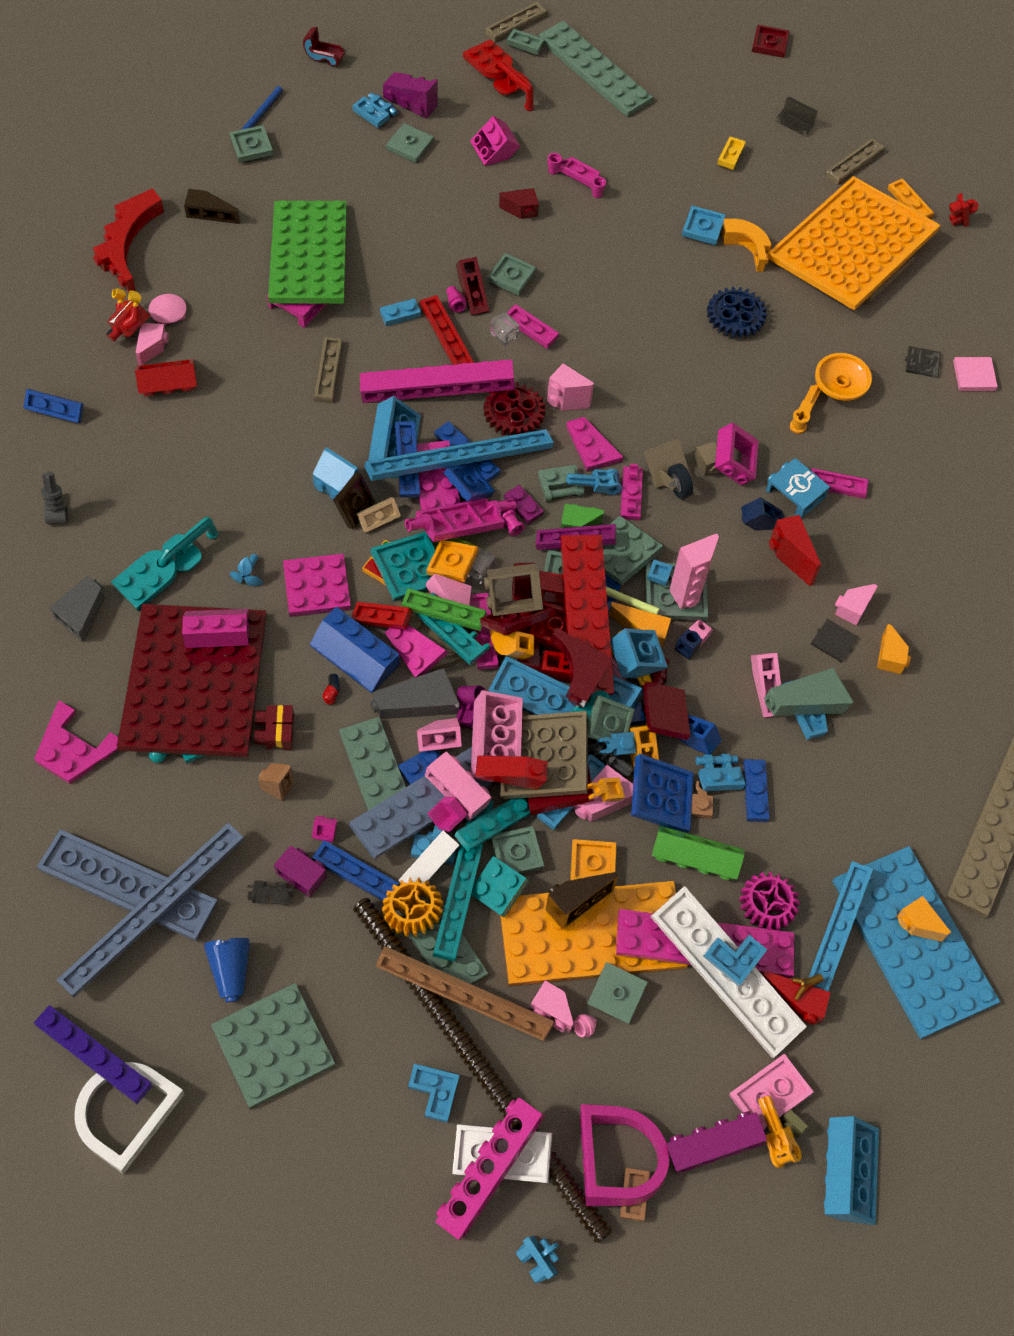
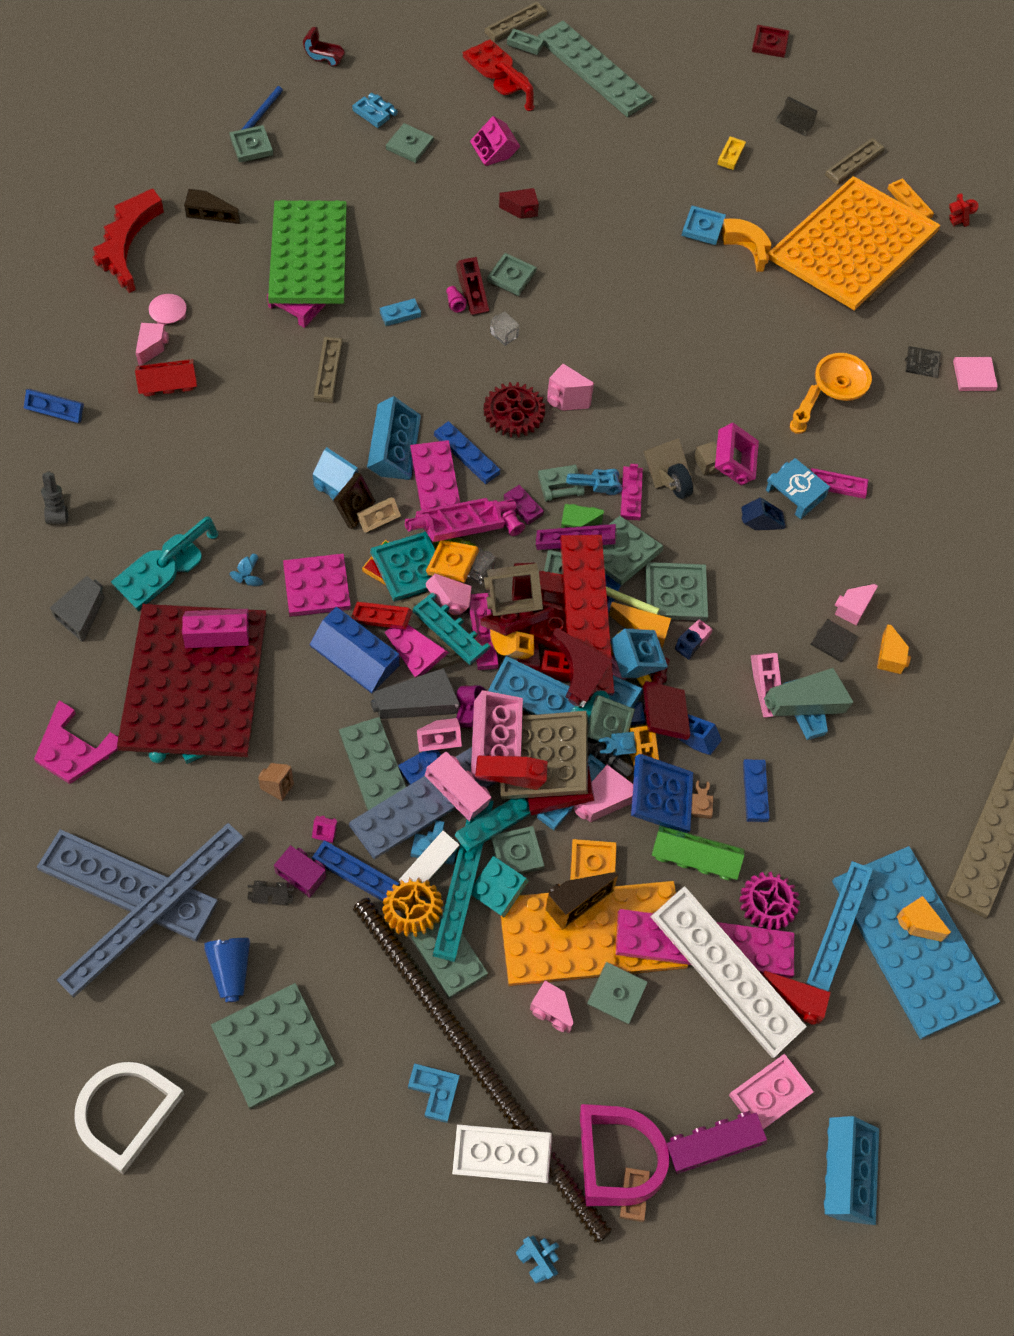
(93, 1054): dark purple plate -> none
(128, 315): red torso -> none
(279, 727): dark red hips -> none
(331, 690): red arm -> none
(406, 444): blue plate -> none
(412, 93): magenta wedge -> none
(437, 381): dark pink brick -> none
(443, 609): bright green tile -> none
(445, 331): red plate -> none
(447, 813): dark pink panel -> none
(447, 1216): dark pink brick -> none
(458, 455): dark azure plate -> none
(464, 993): medium nougat tile -> none
(469, 482): blue plate -> none
(533, 327): dark pink plate -> none
(577, 171): dark pink plate -> none
(584, 1025): bright pink plate -> none
(591, 445): dark pink wing -> none
(608, 788): light orange plate -> none
(659, 572): dark azure plate -> none
(692, 571): bright pink slope -> none
(720, 778): dark azure plate -> none
(736, 312): dark blue gear -> none
(737, 963): dark azure plate -> none
(780, 1139): light orange connector -> none
(795, 548): red slope -> none
(796, 1124): olive plate -> none
(807, 983): pearl gold bar -> none

